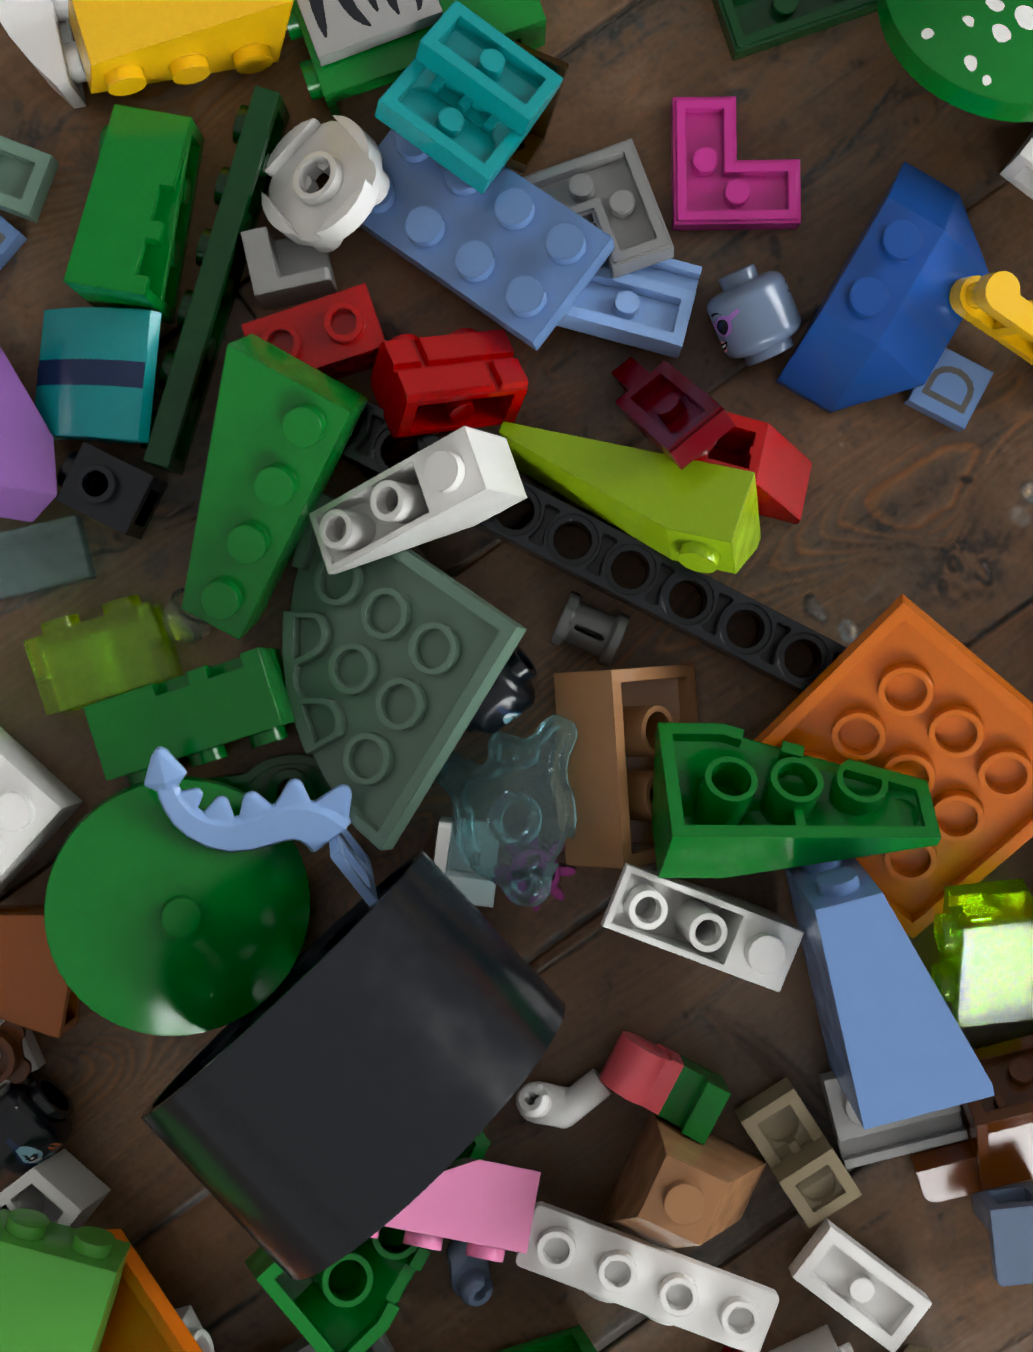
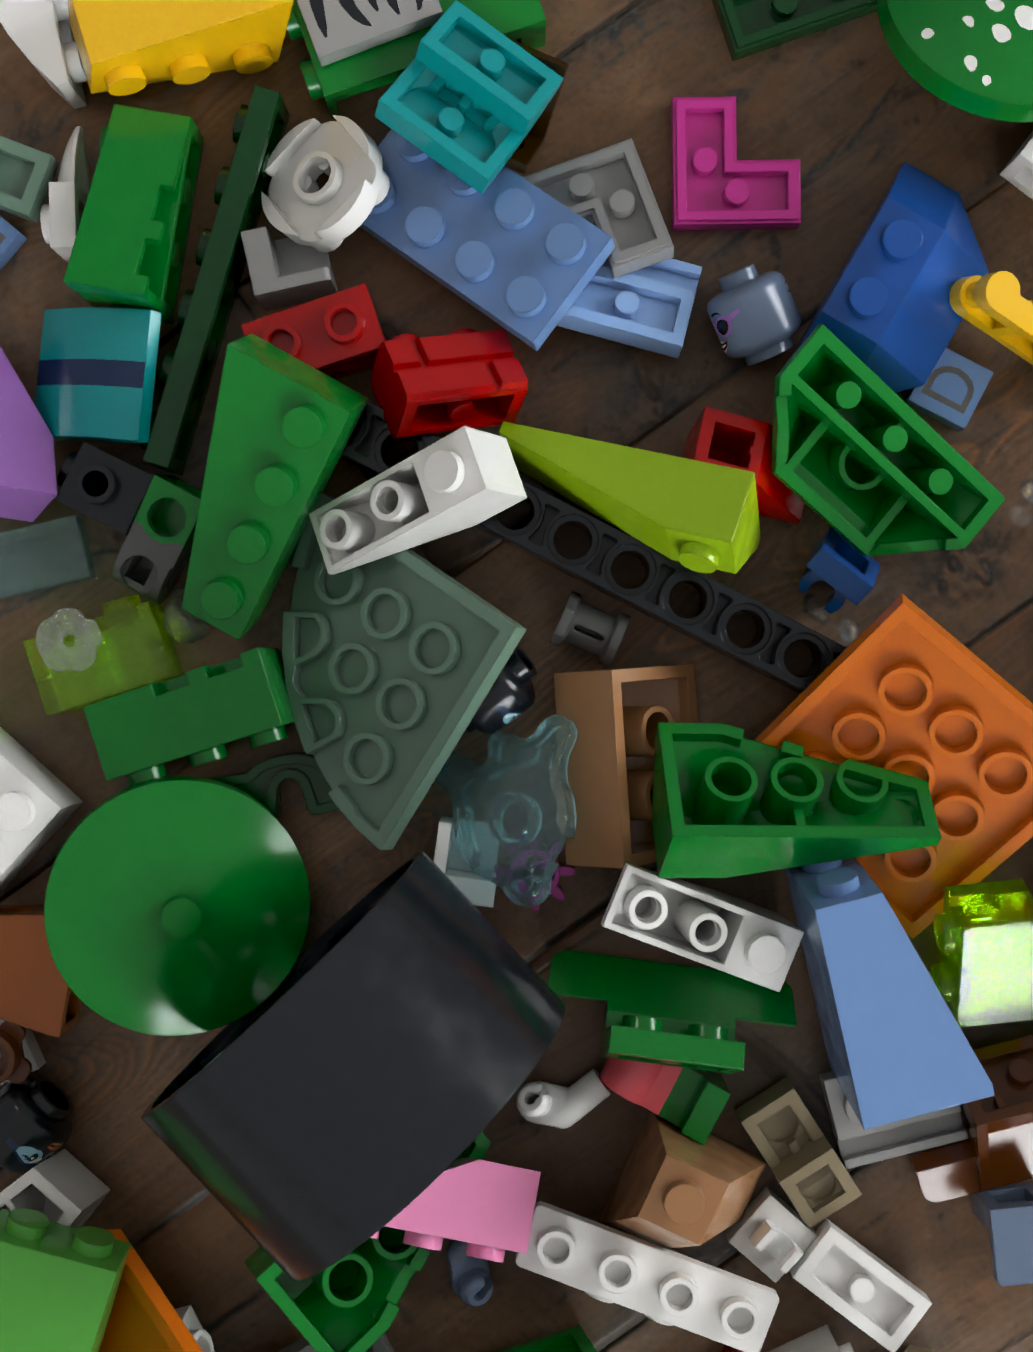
(51, 637): none -> clear plate
(67, 197): none -> white plate
(159, 538): none -> leg
(264, 823): light blue piece -> none
(670, 1010): none -> green plate
(671, 411): dark red hinge -> none
(771, 1235): none -> white tile
(842, 568): none -> blue tile
(870, 457): none -> green wedge

